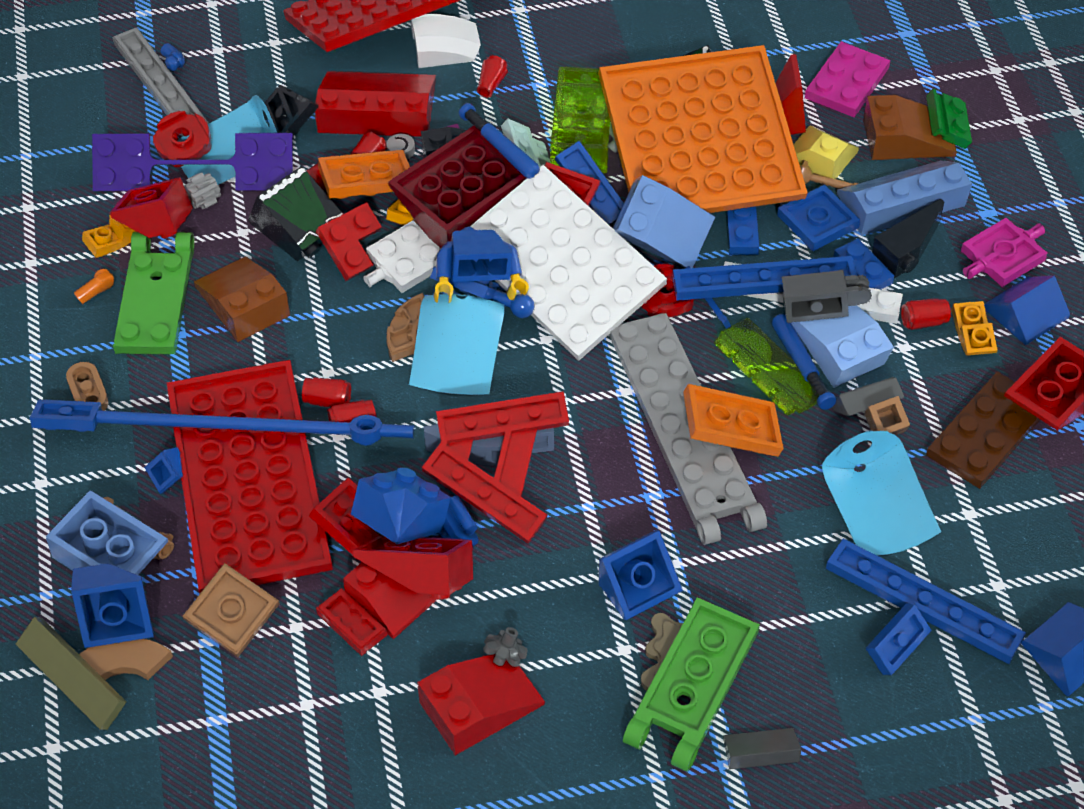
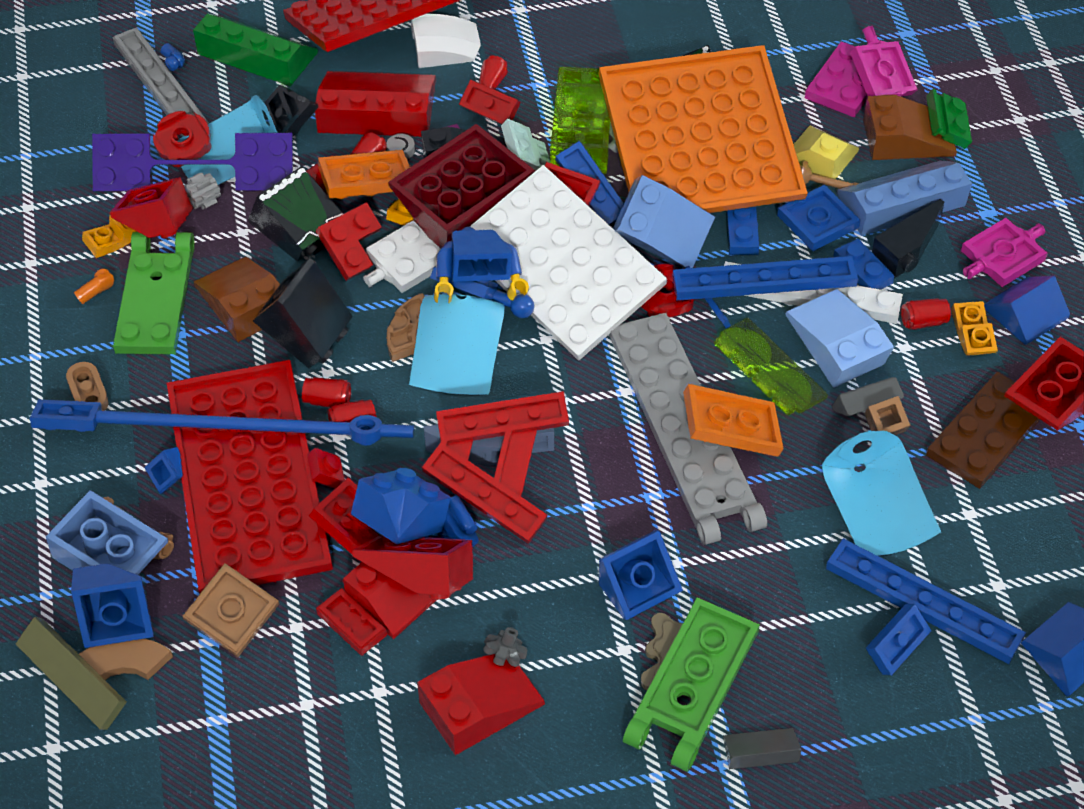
(252, 49): none -> green slope
(305, 315): none -> black slope
(325, 468): none -> red plate
(489, 102): none -> red plate
(506, 147): blue piece -> none
(791, 96): red slope -> none
(803, 361): blue piece -> none
(823, 295): dark grey hinge -> none
(882, 67): none -> dark pink plate

